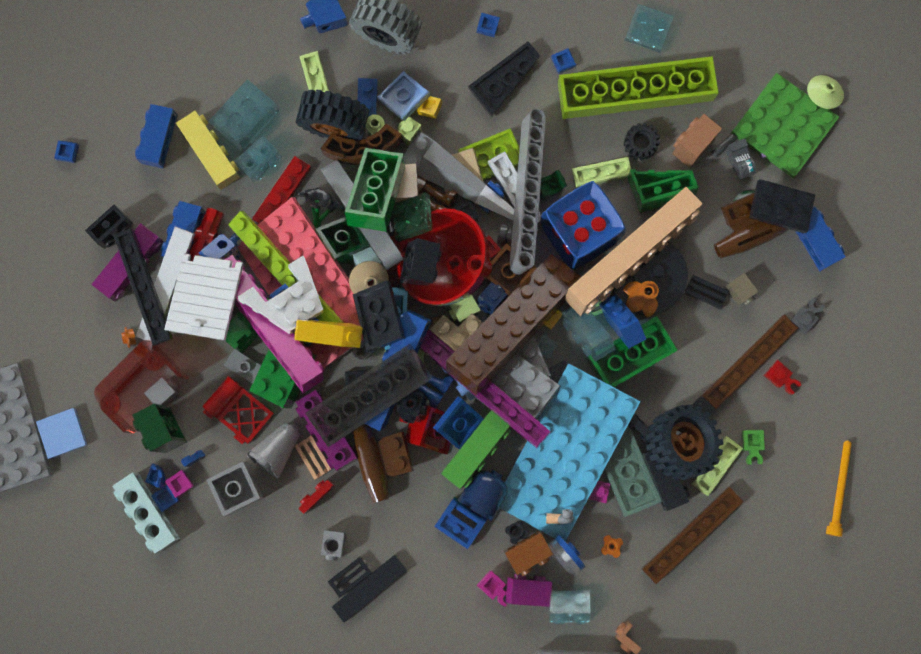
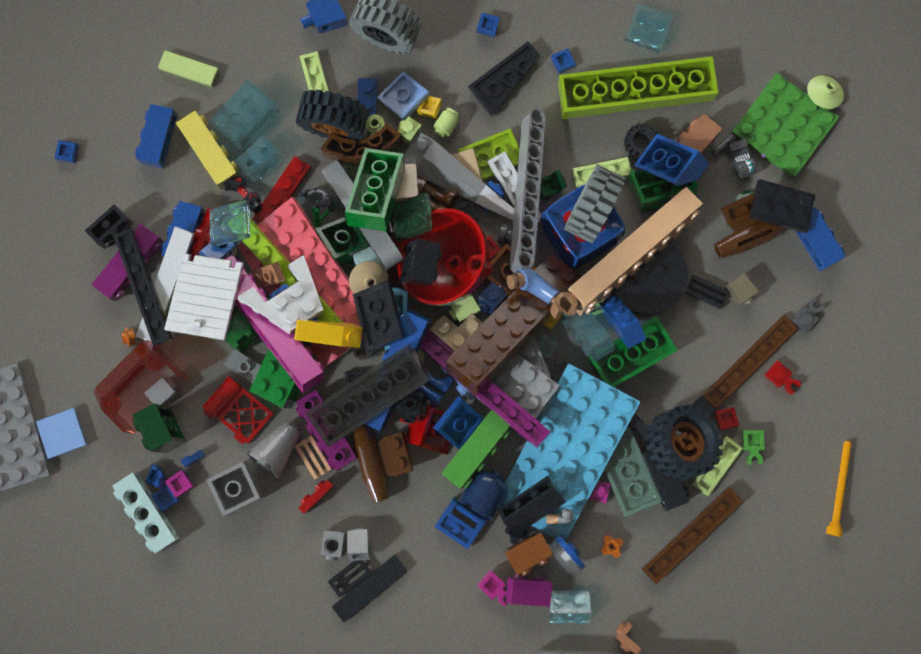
(188, 68): none -> yellowish green tile
(229, 223): none -> clear light blue plate
(238, 184): none -> black piece
(267, 275): none -> nougat plate
(358, 544): none -> light grey brick
(446, 122): none -> yellowish green brick
(531, 505): none -> black brick
(532, 282): none -> piece
(594, 203): none -> light grey wheel
(639, 299): orange plate -> none
(672, 161): none -> blue slope
(726, 418): none -> red tile

